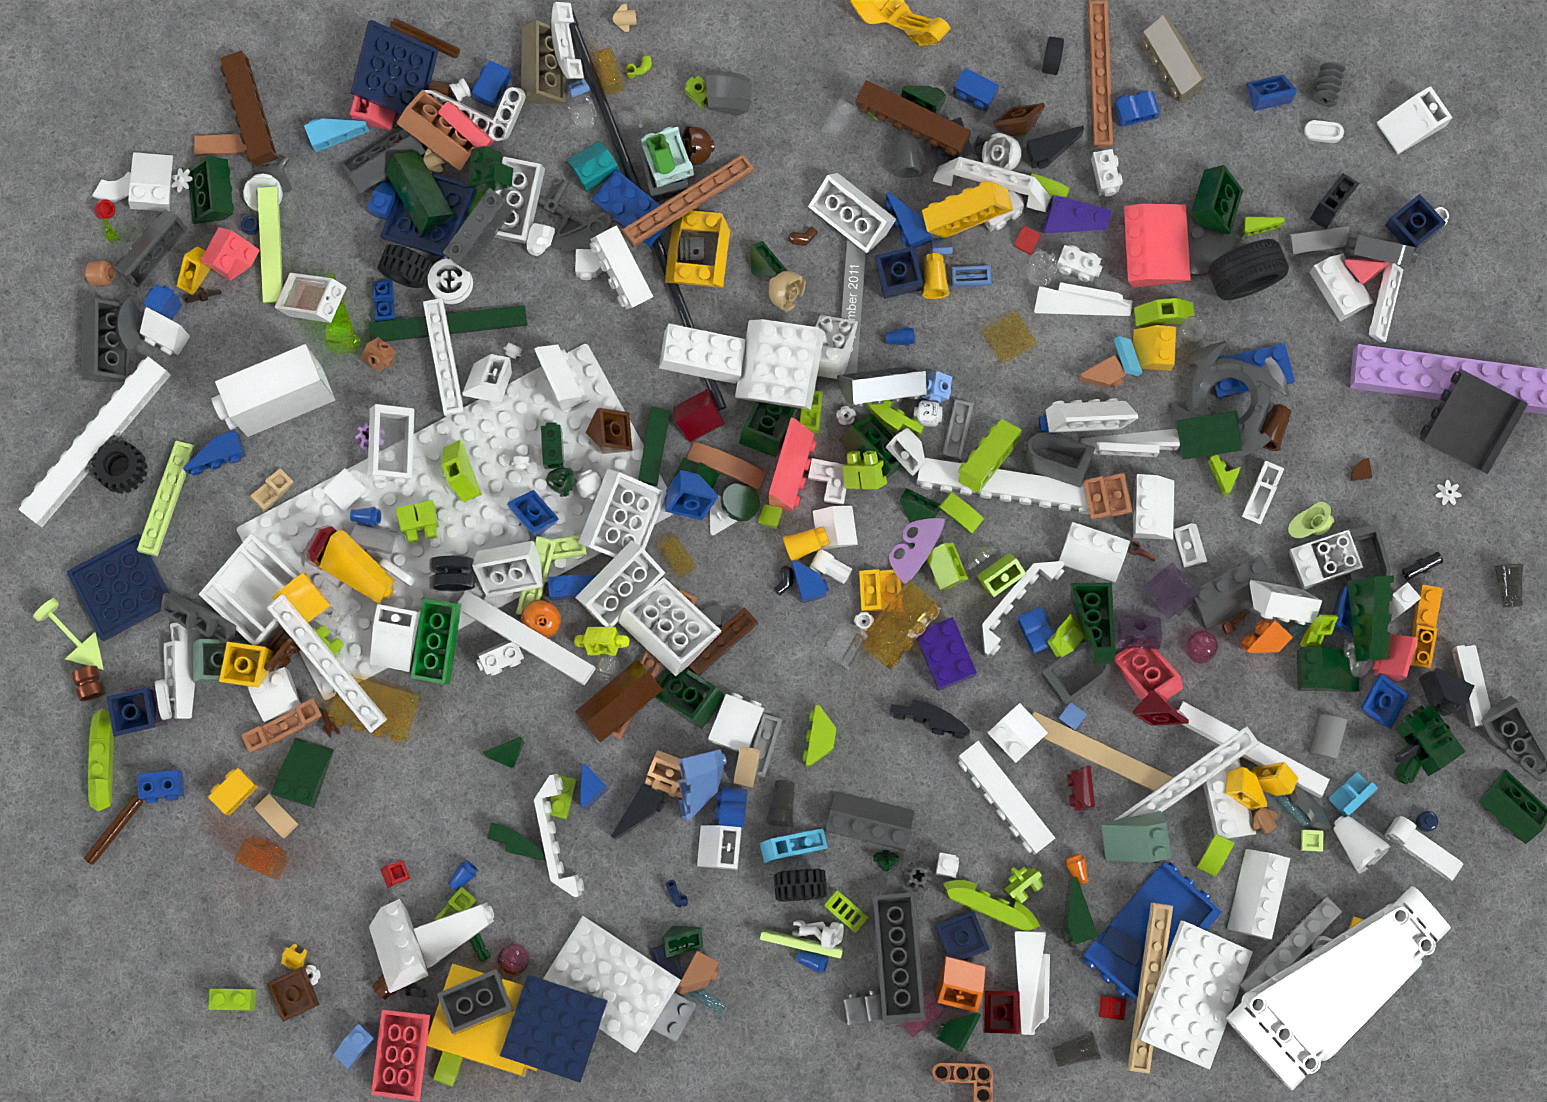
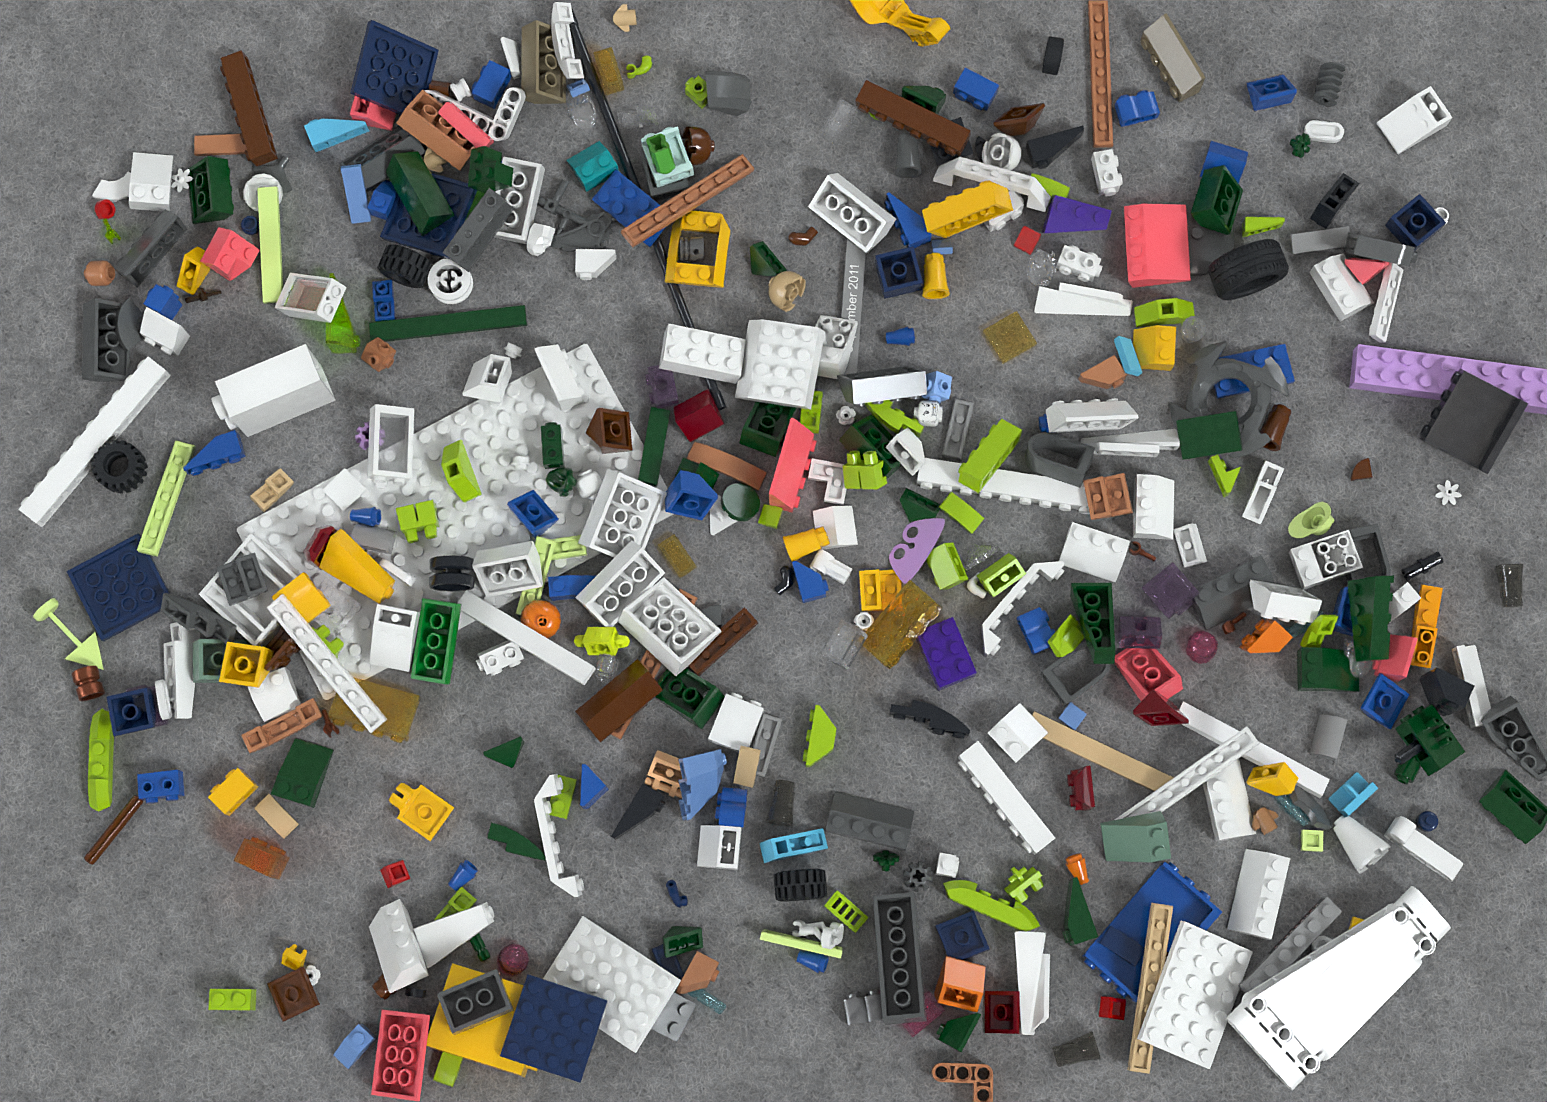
(242, 579): none -> dark grey slope
(356, 193): none -> medium blue tile
(421, 809): none -> yellow plate
(424, 37): reddish brown axle -> none
(443, 357): white plate -> none
(513, 56): none -> white slope
(621, 268): white brick -> none
(666, 397): none -> clear purple brick
(974, 588): none -> white animal
(988, 282): medium blue tile -> none
(1215, 855): lime slope -> none
(1231, 157): none -> blue slope
(1245, 788): yellow slope -> none
(1300, 144): none -> dark green plant

